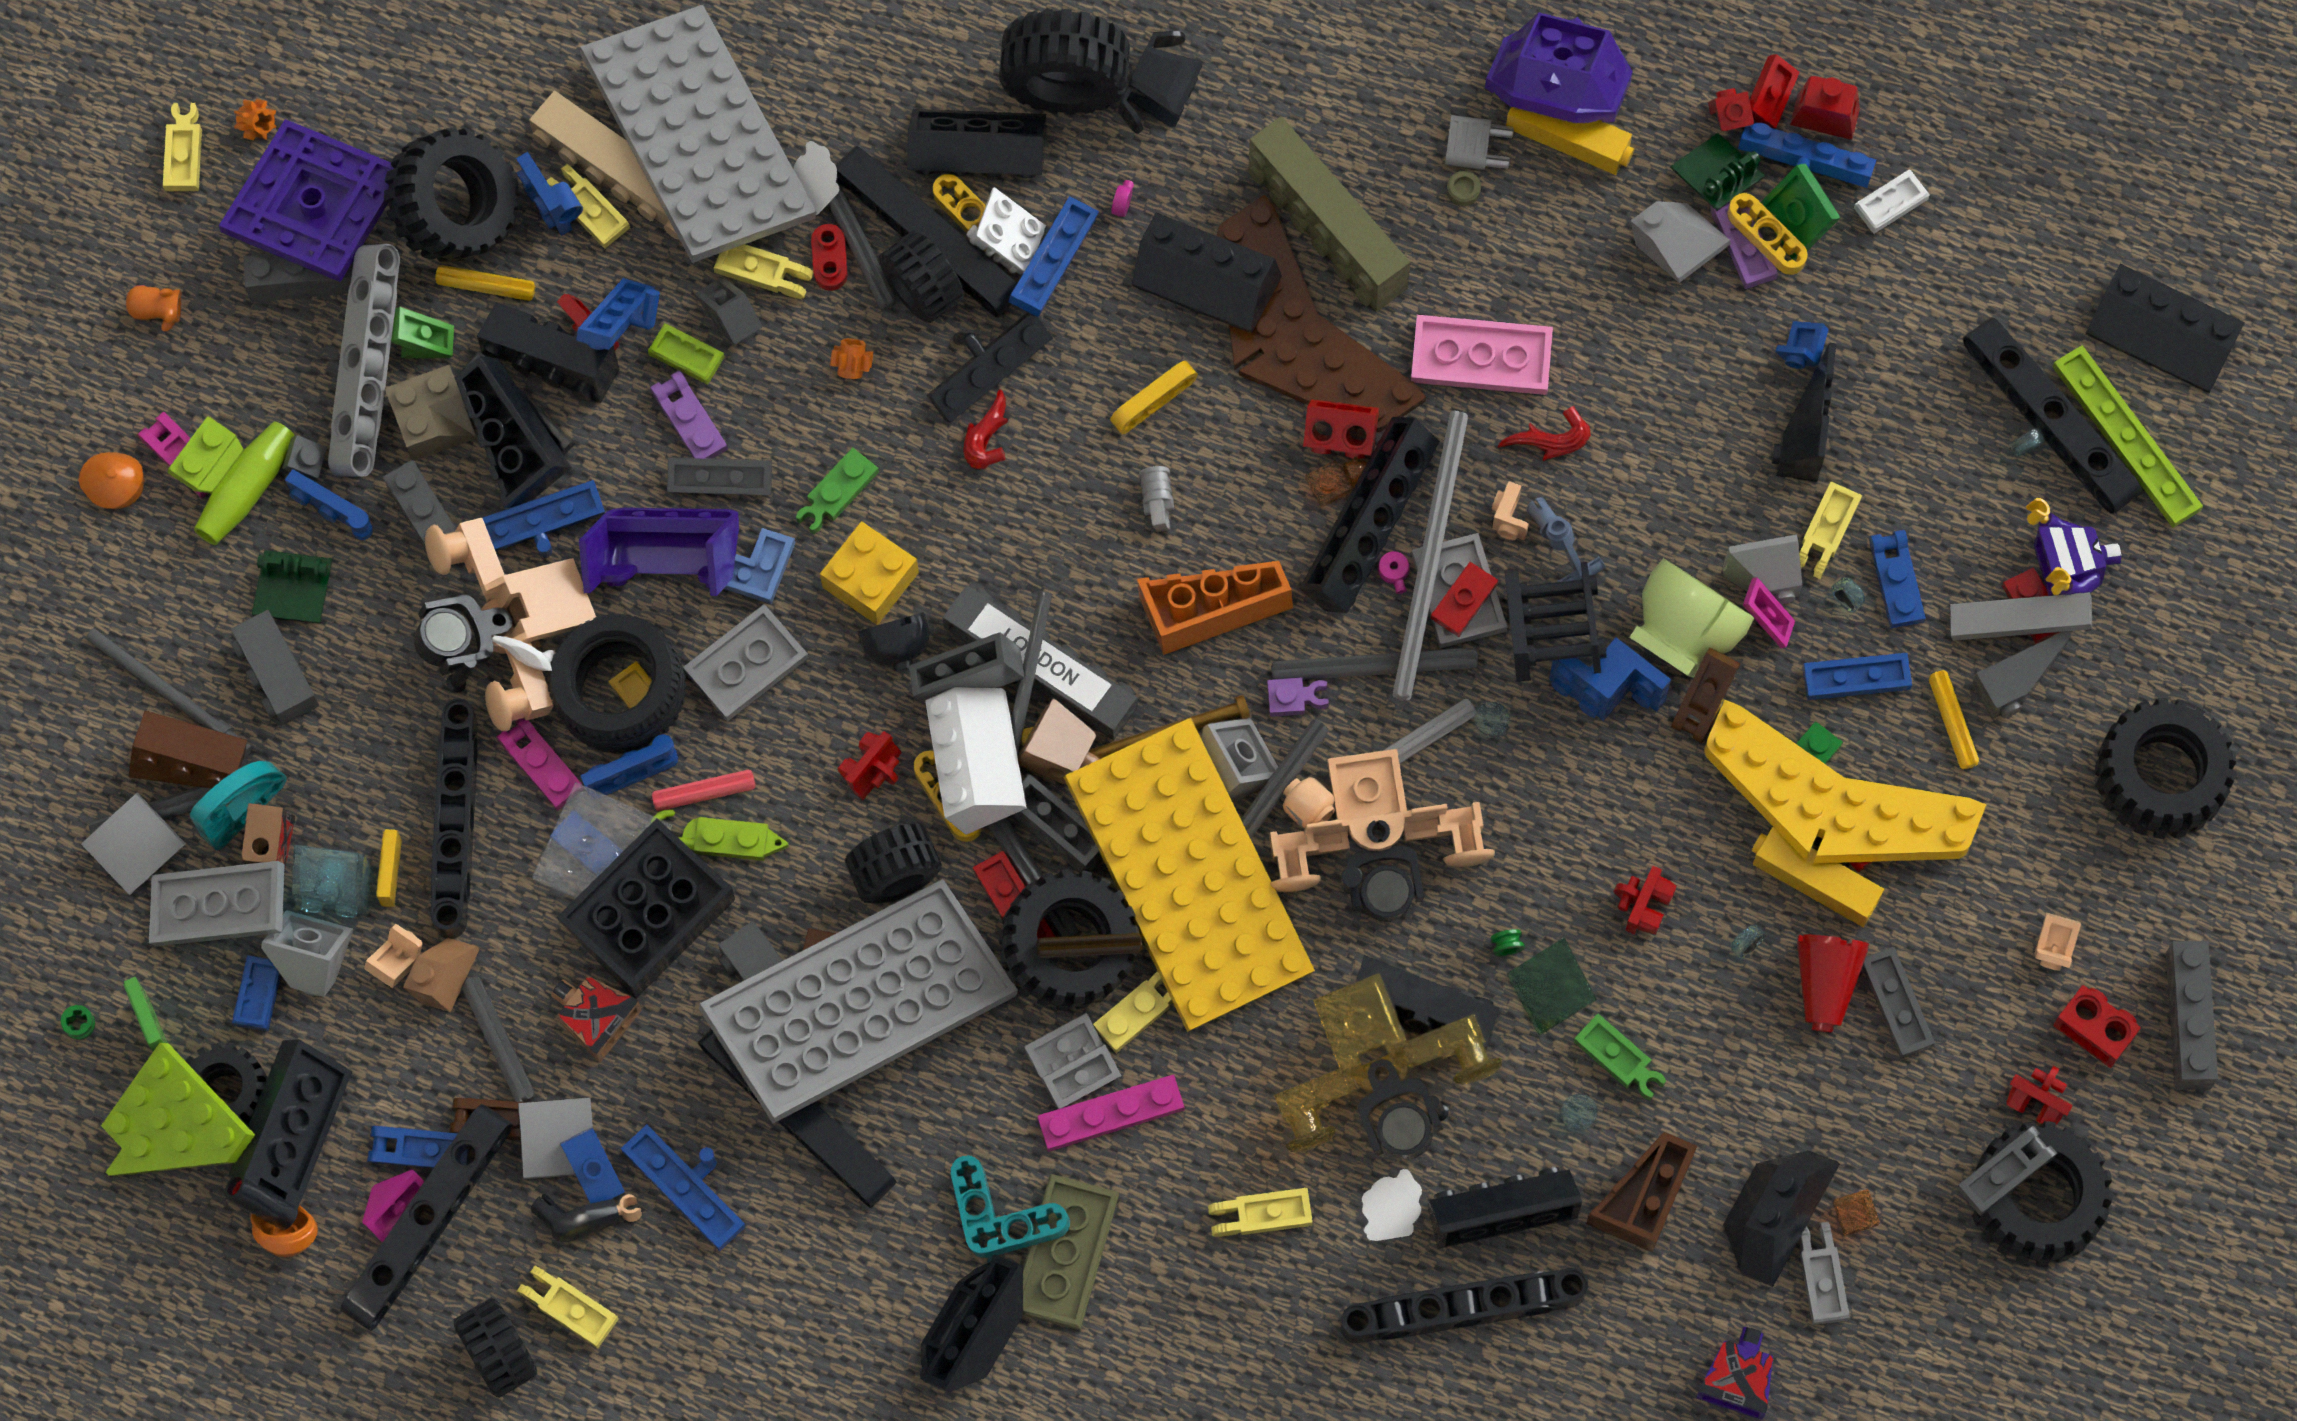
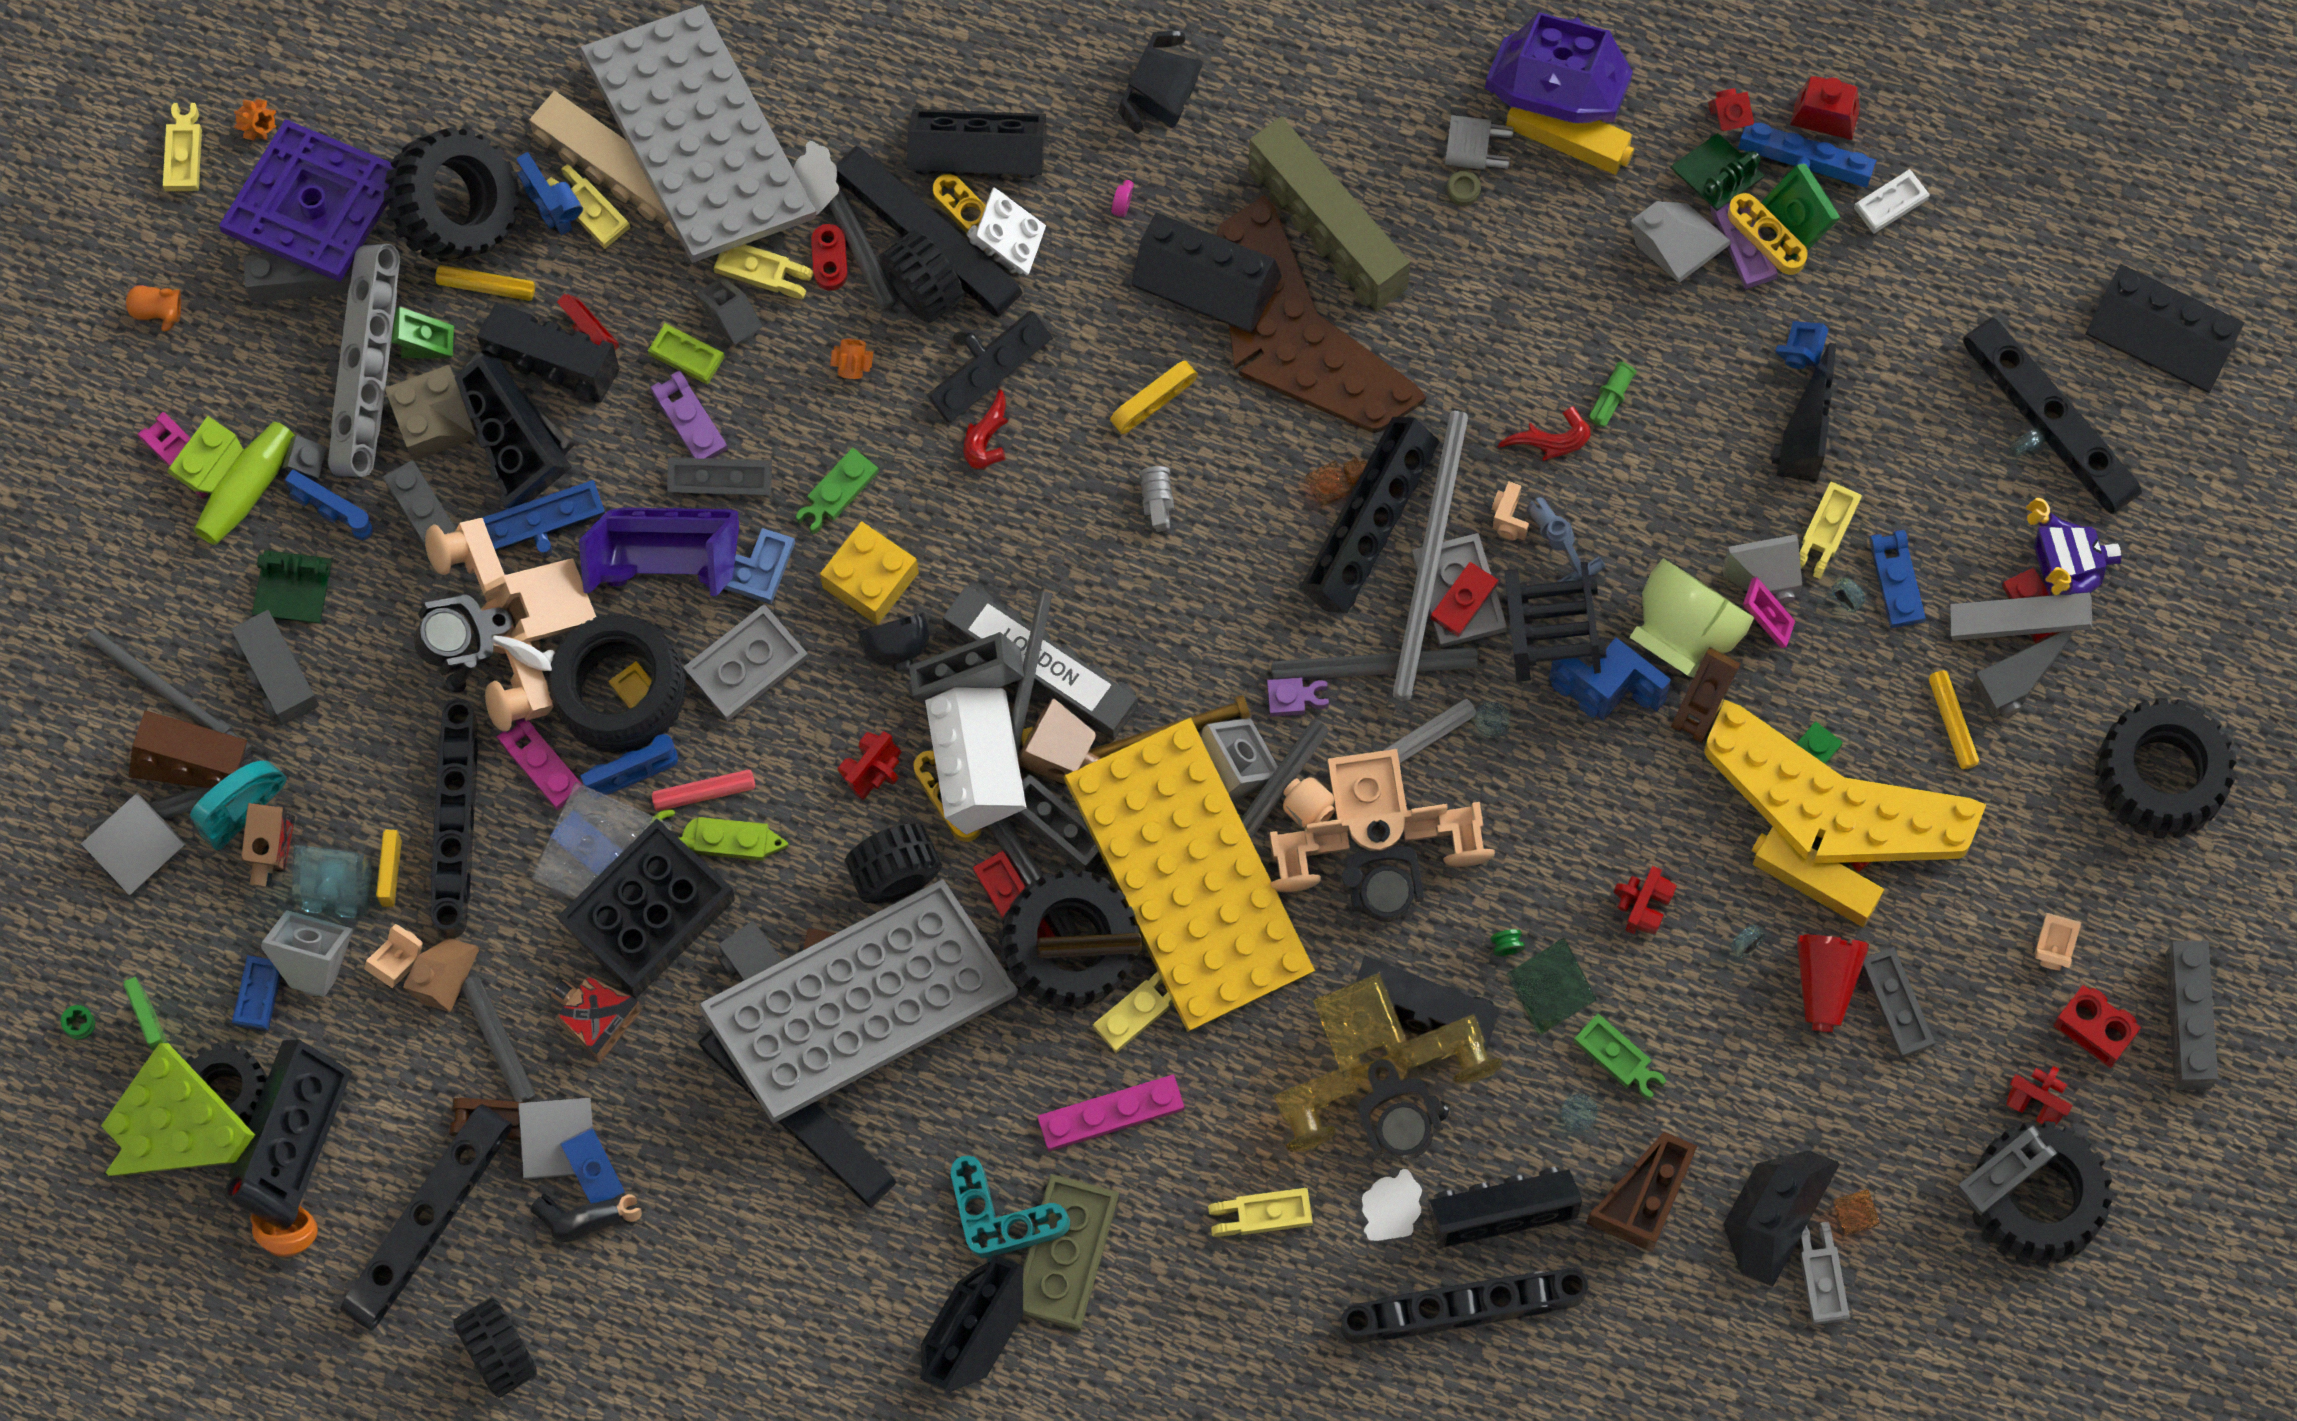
(112, 480): orange hat -> none
(216, 903): light grey plate -> none
(389, 1201): dark pink slope -> none
(413, 1147): blue plate -> none
(571, 1308): light yellow hinge -> none
(618, 312): blue plate -> none
(685, 1185): blue plate -> none
(1053, 256): blue plate -> none
(1064, 61): black tyre -> none
(1072, 1061): light grey slope -> none
(1212, 603): orange wedge -> none
(1341, 418): red brick -> none
(1394, 576): dark pink piece -> none
(1481, 354): bright pink plate -> none
(1612, 394): none -> bright green axle
(1740, 1376): torso -> none
(1772, 90): red plate -> none
(1857, 676): blue plate -> none
(2127, 436): lime plate -> none

